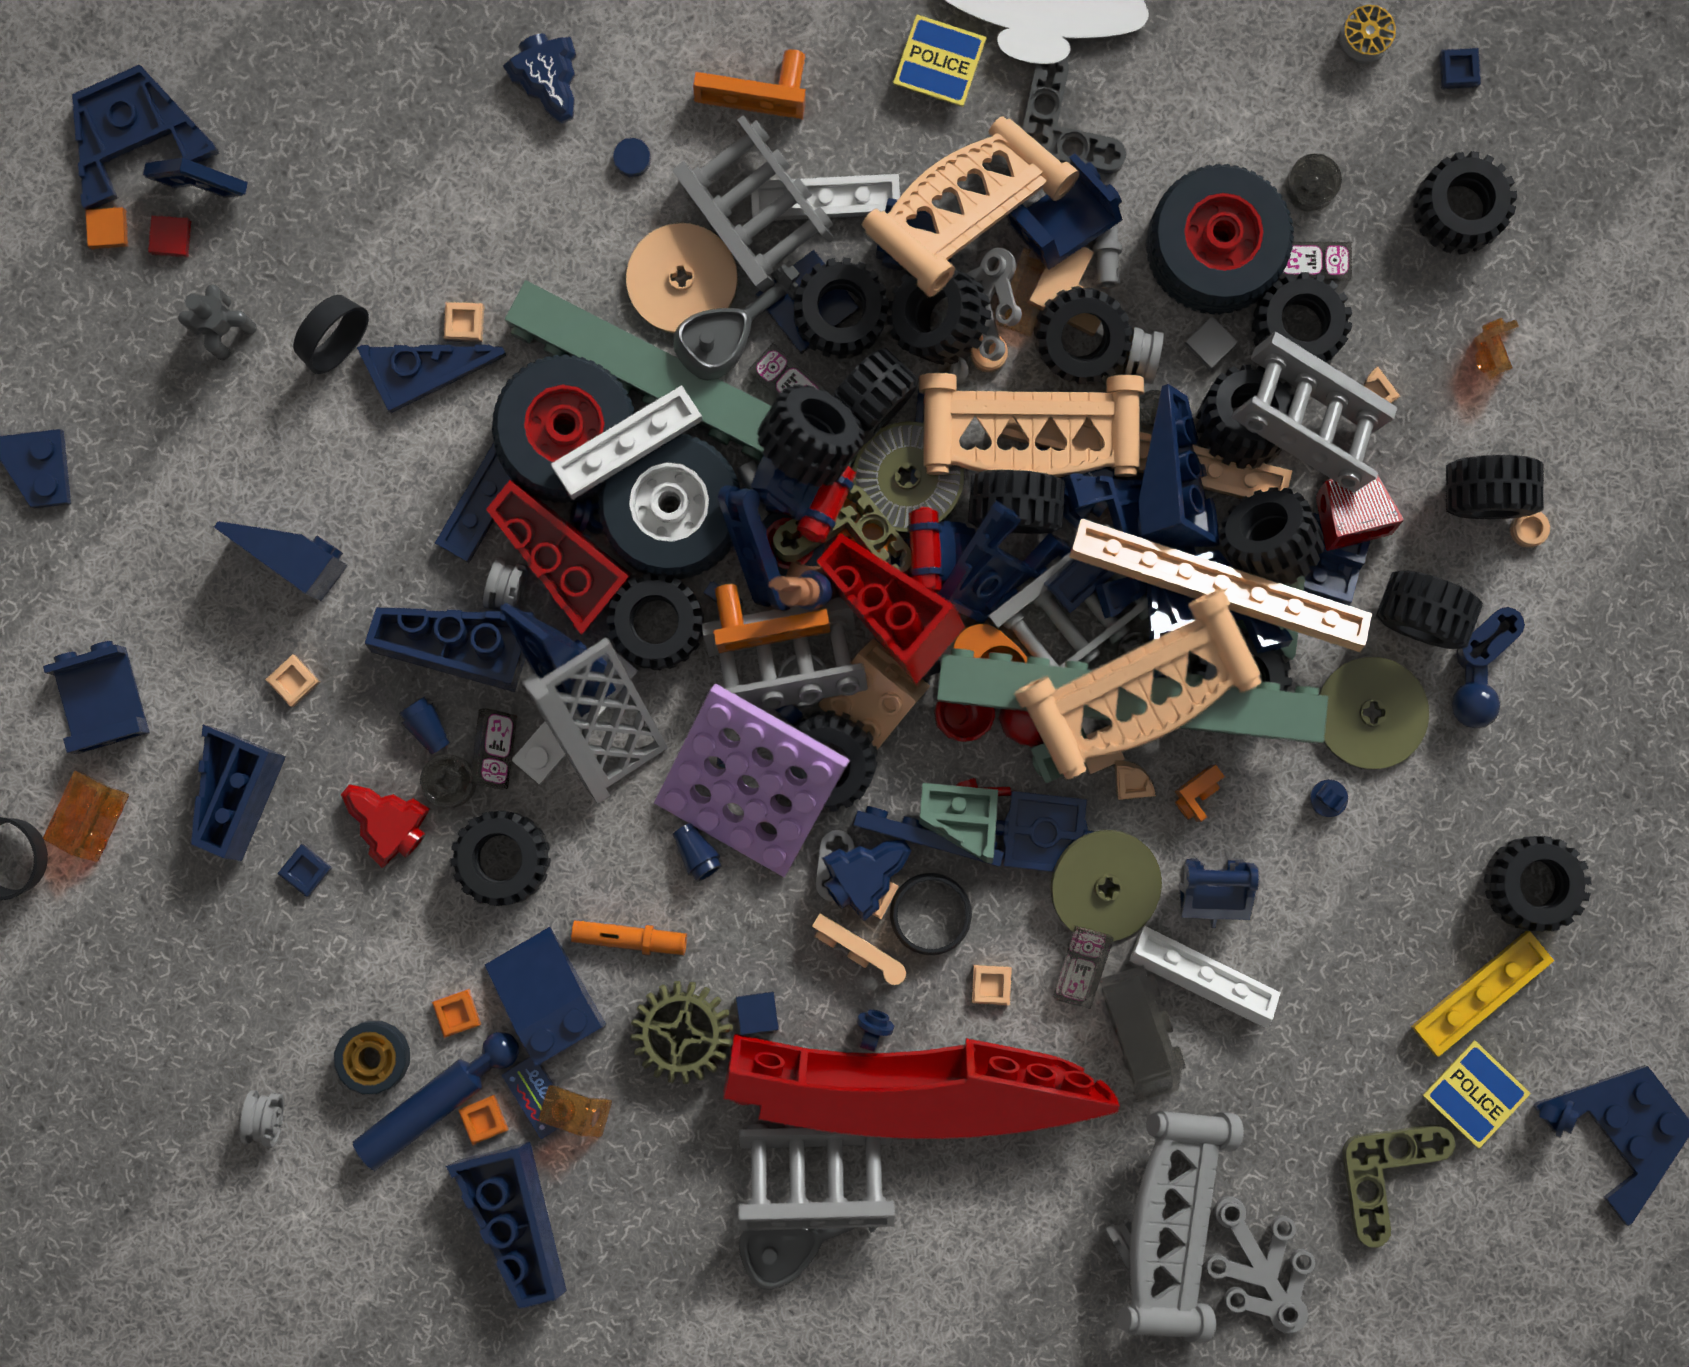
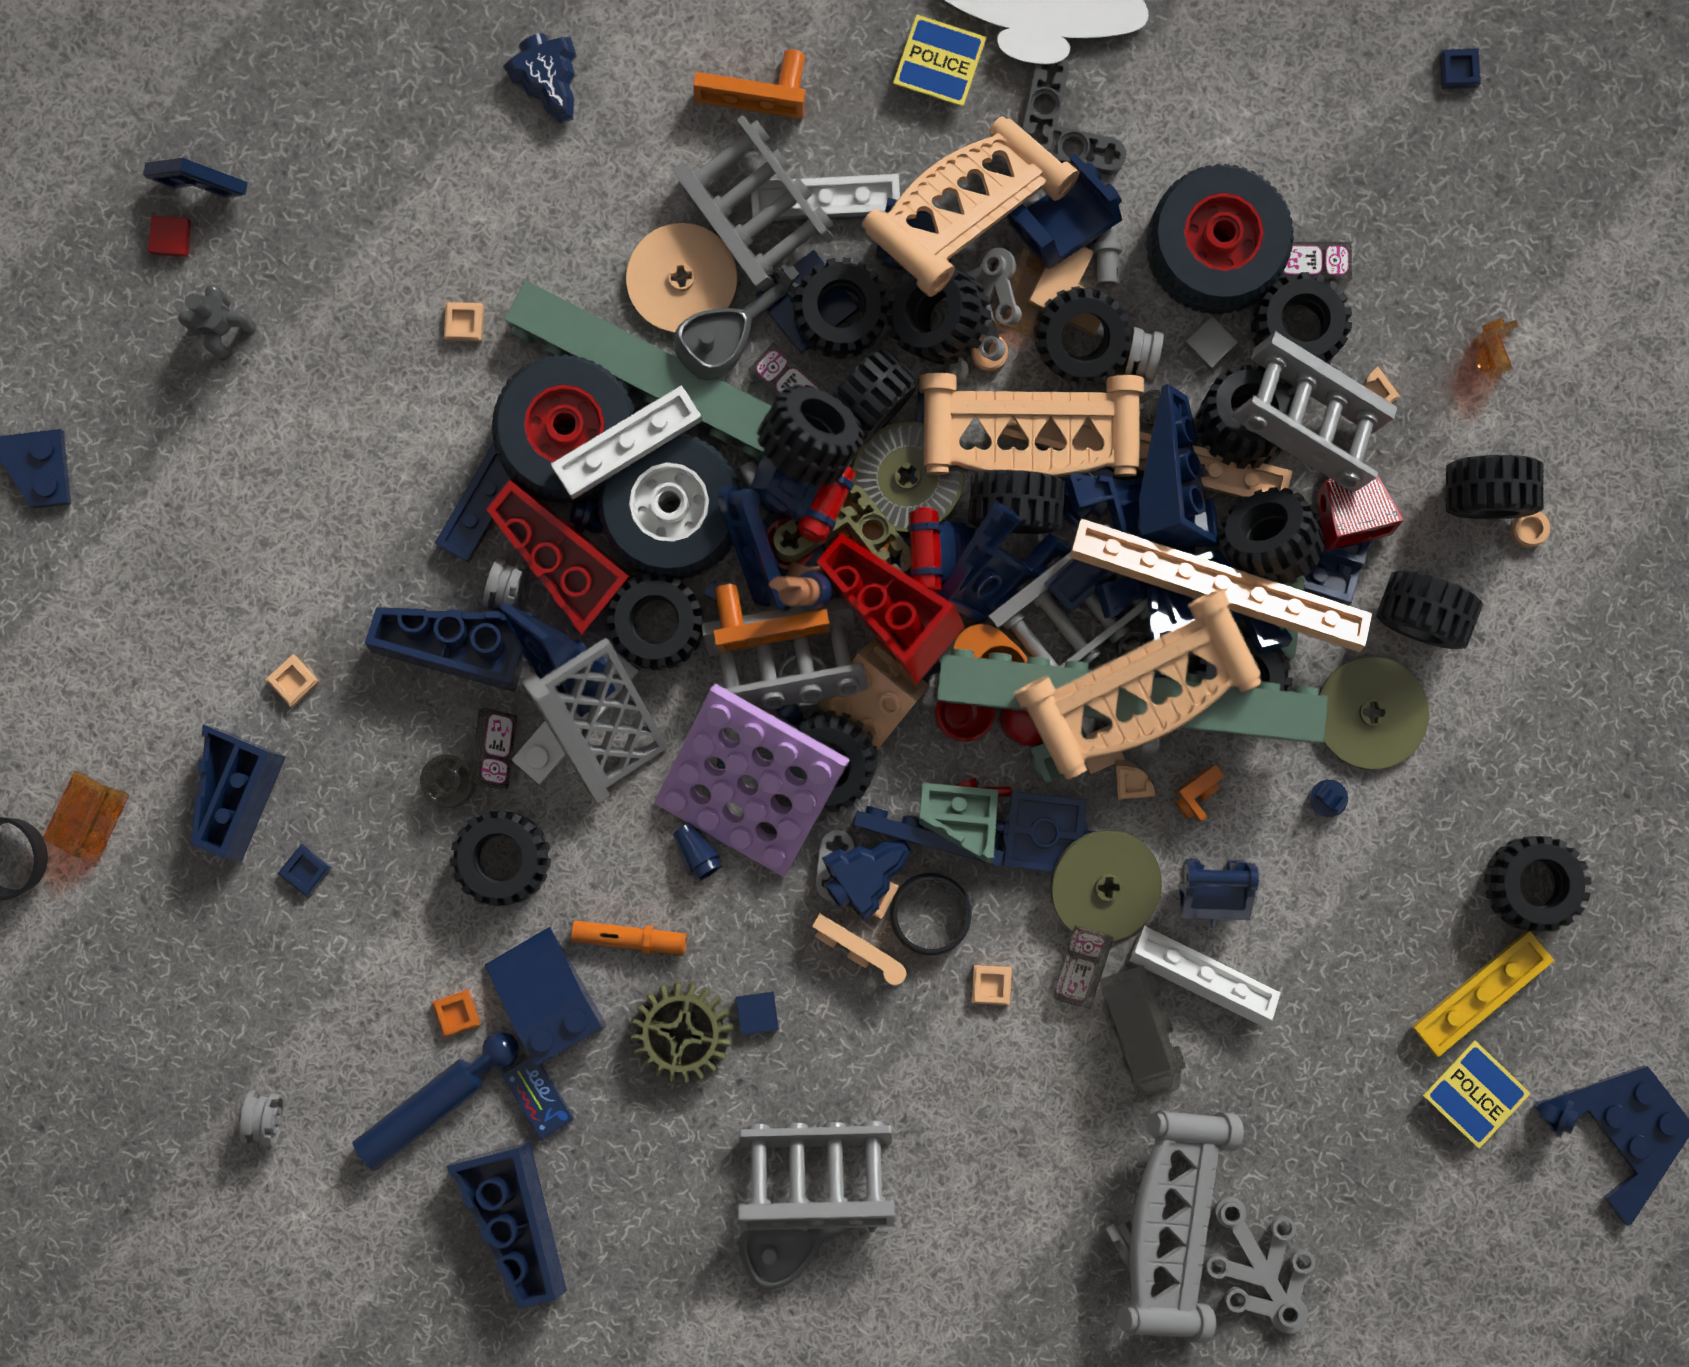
(98, 697): dark blue panel -> none
(106, 228): orange tile -> none
(121, 117): dark blue wing -> none
(302, 562): dark blue slope -> none
(342, 340): black tyre -> none
(350, 1059): wheel -> none
(386, 822): red rock -> none
(411, 373): dark blue wing -> none
(425, 725): dark blue cone -> none
(483, 1119): orange tile -> none
(574, 1112): clear orange bracket -> none
(632, 157): dark blue tile -> none
(875, 1025): dark blue plate -> none
(914, 1093): red slope -> none
(1313, 182): clear smoke wheel -> none
(1367, 34): light grey wheel -> none
(1372, 1170): olive beam -> none
(1476, 702): dark blue beam -> none
(1485, 181): black tyre -> none

